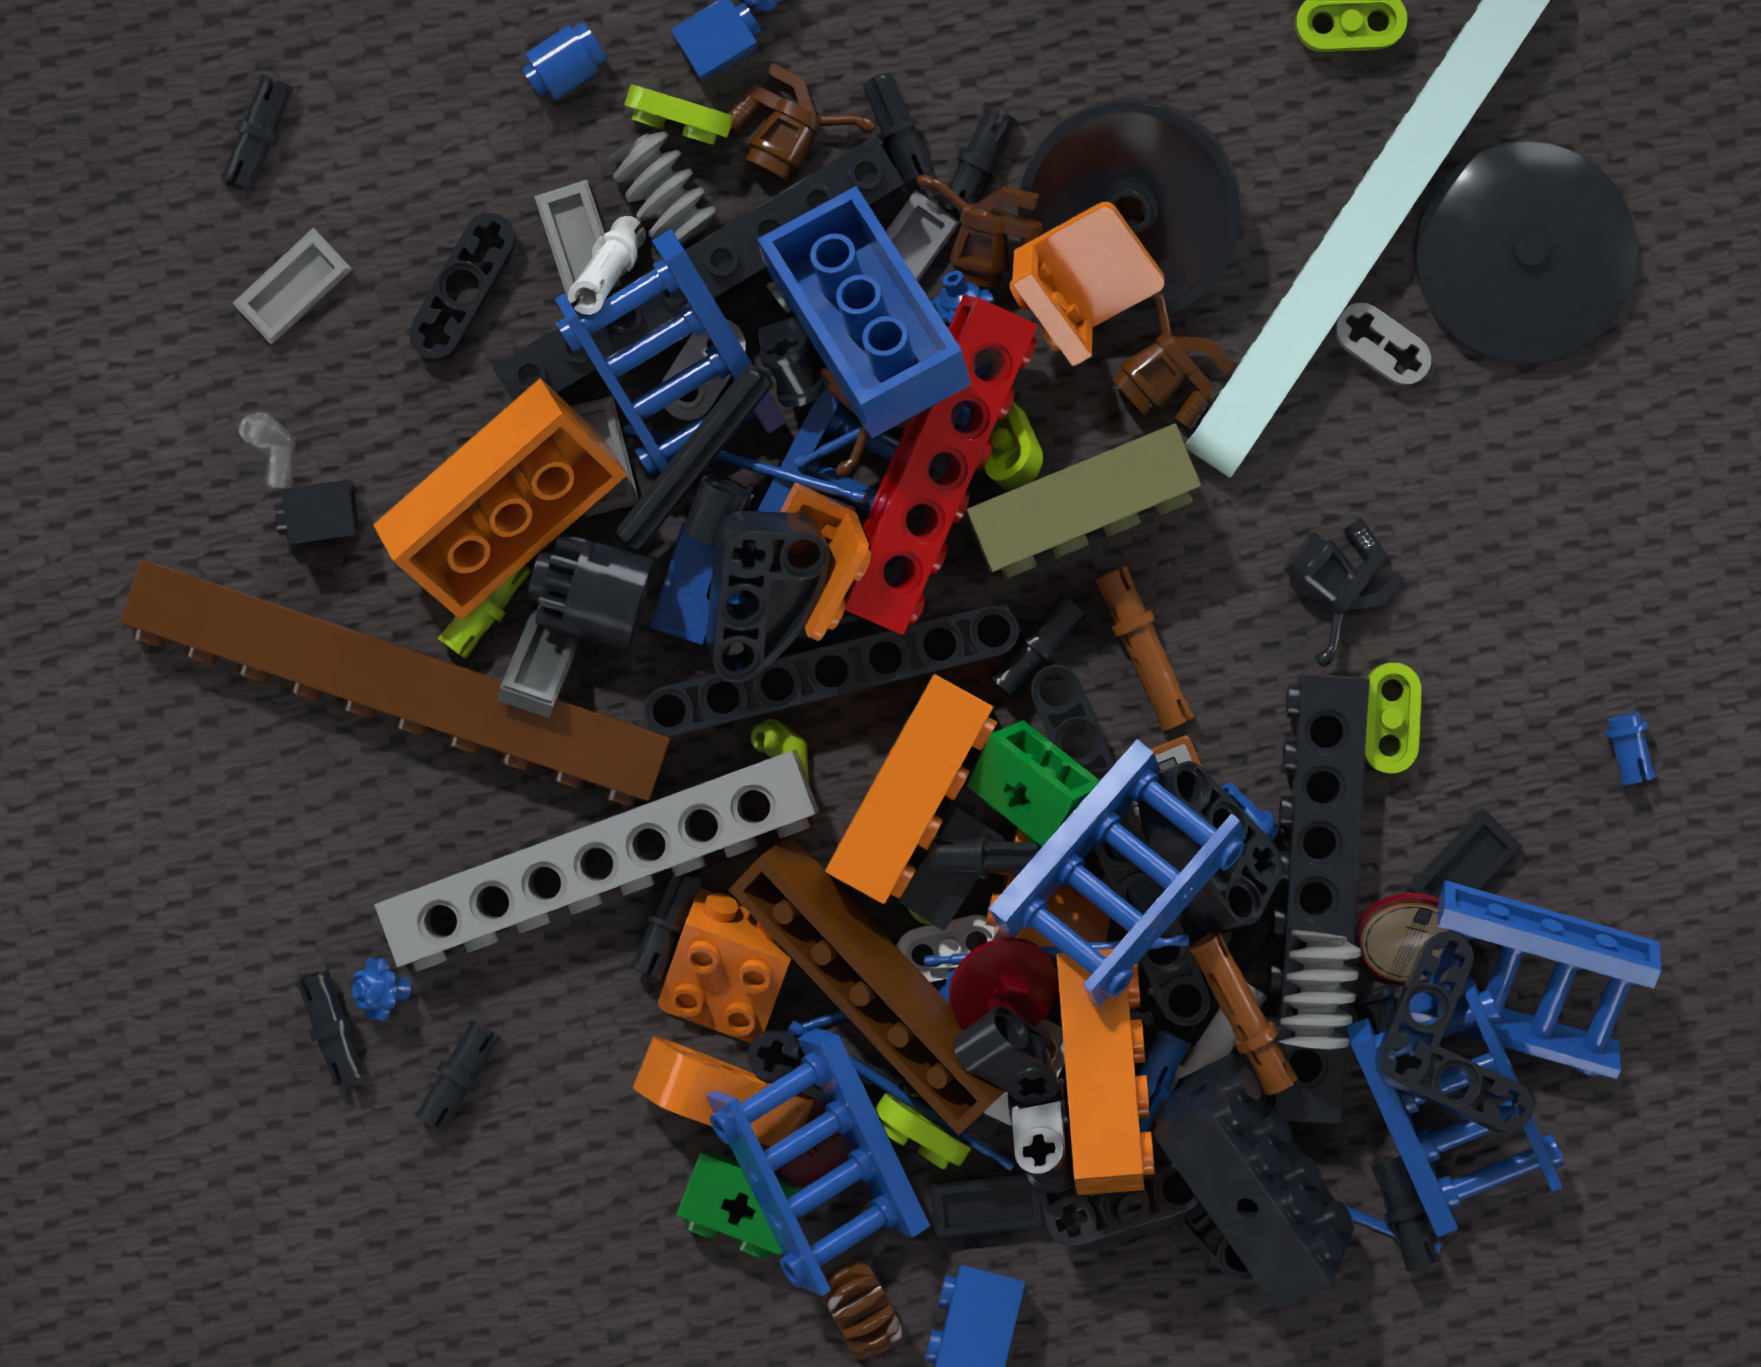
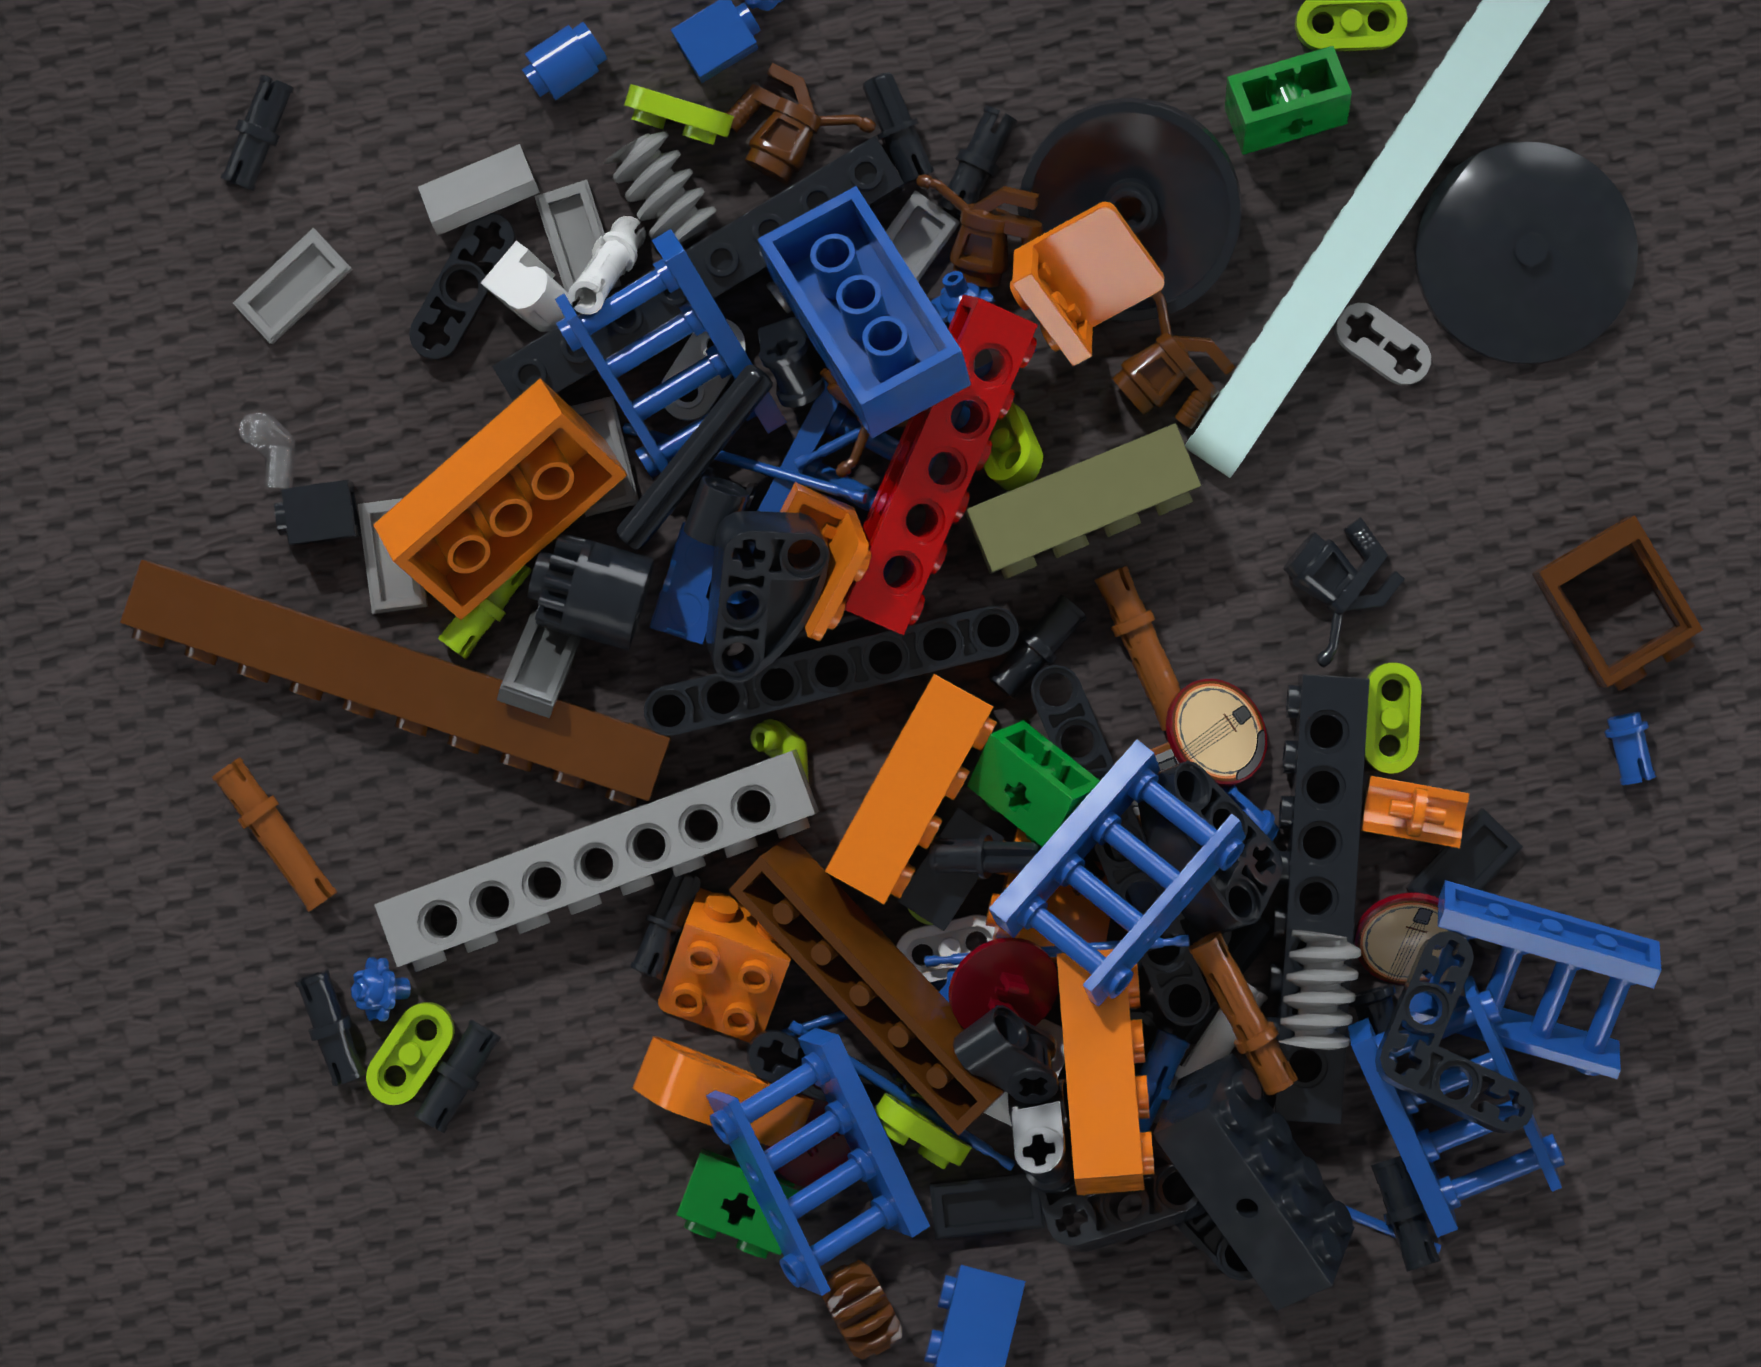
(274, 833): none -> dark orange pin
(388, 584): none -> light grey tile
(410, 1052): none -> lime plate
(478, 189): none -> light grey tile
(526, 288): none -> white leg
(1217, 730): none -> piece
(1287, 100): none -> green brick
(1414, 811): none -> orange hips
(1669, 644): none -> reddish brown window

